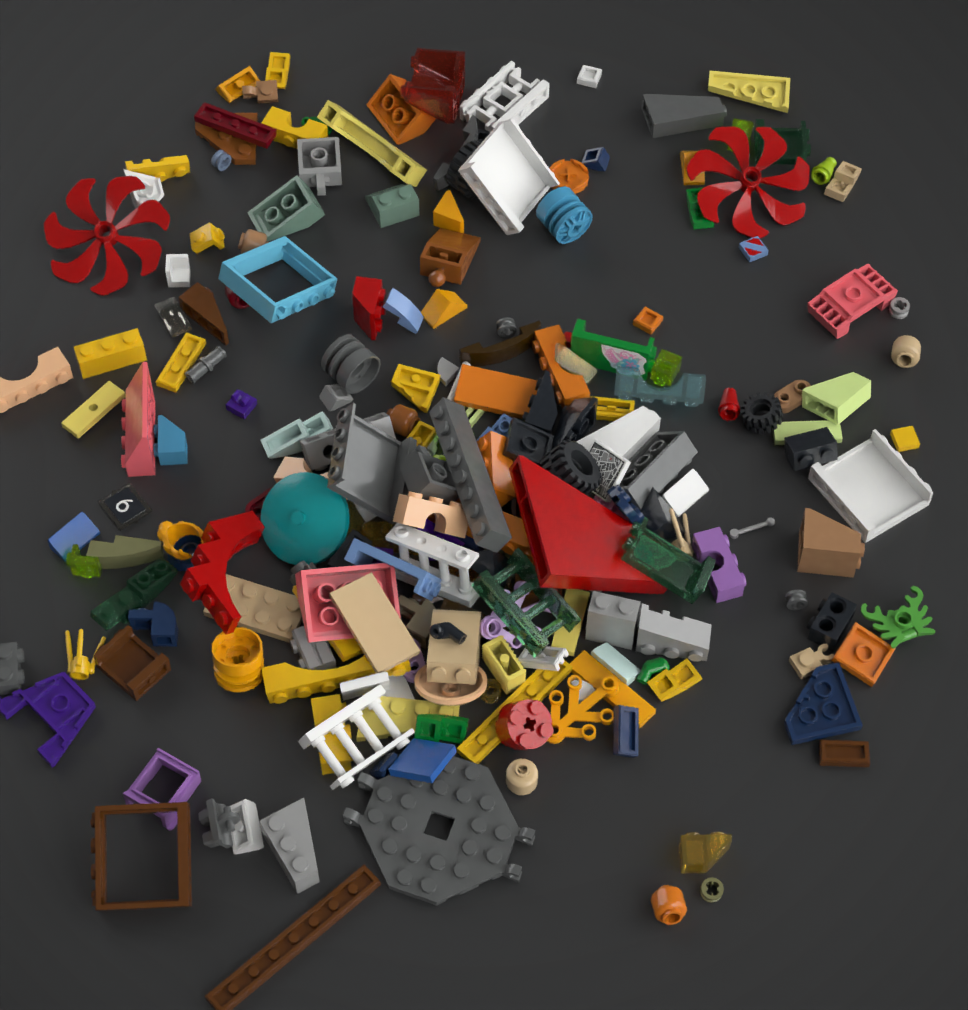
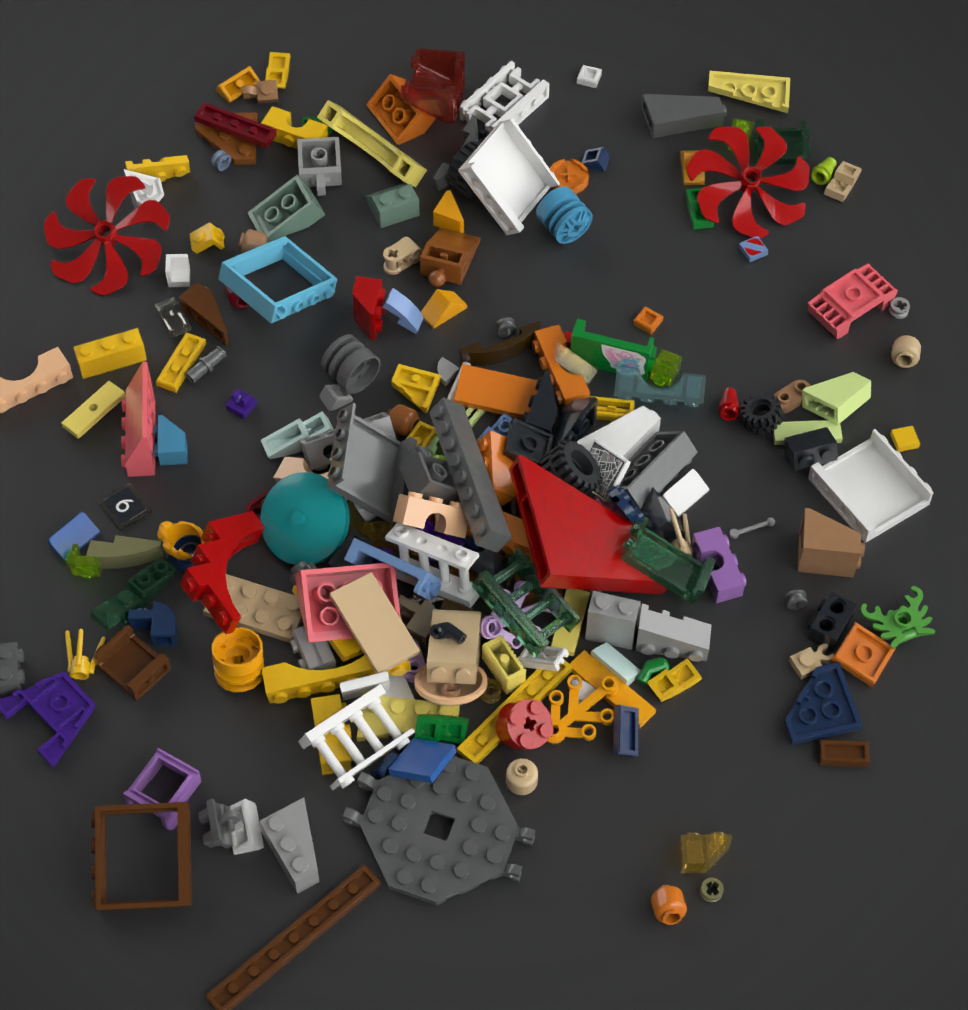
(401, 256): none -> tan piece

